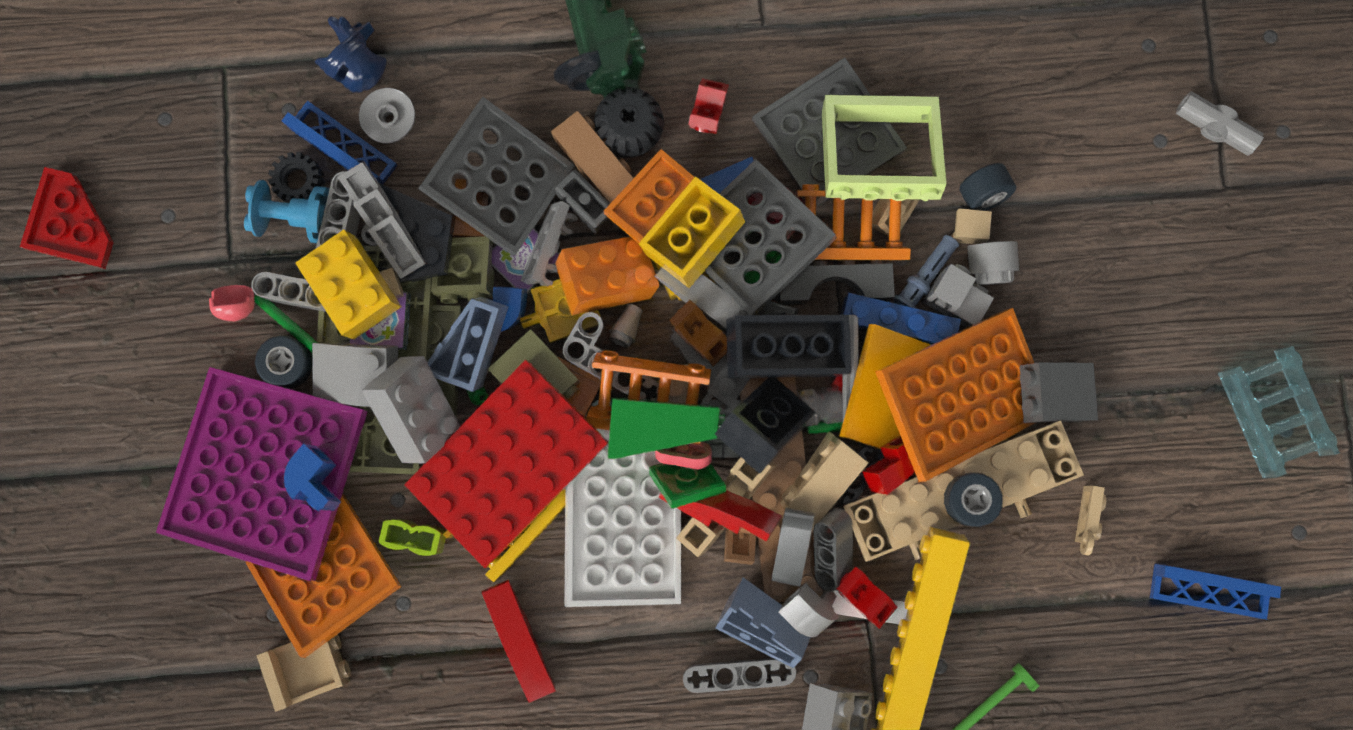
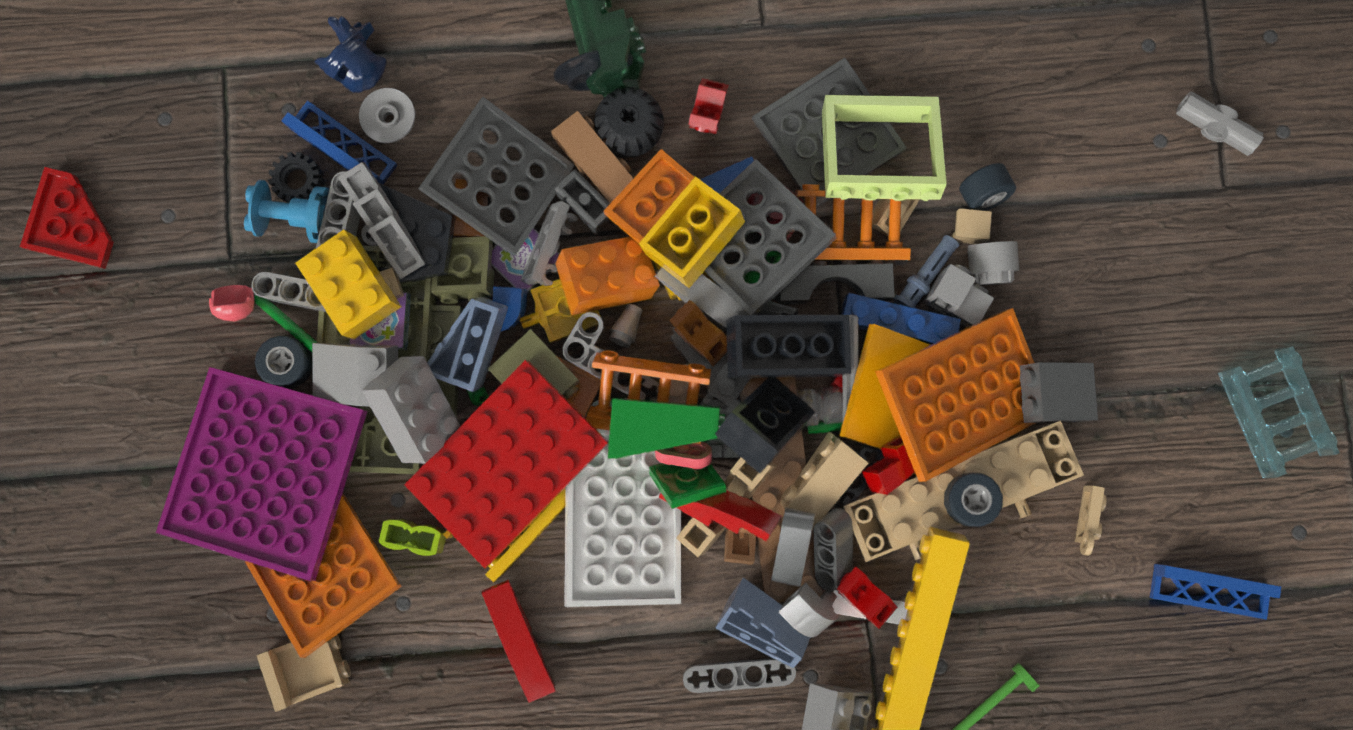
(305, 477): blue brick -> none

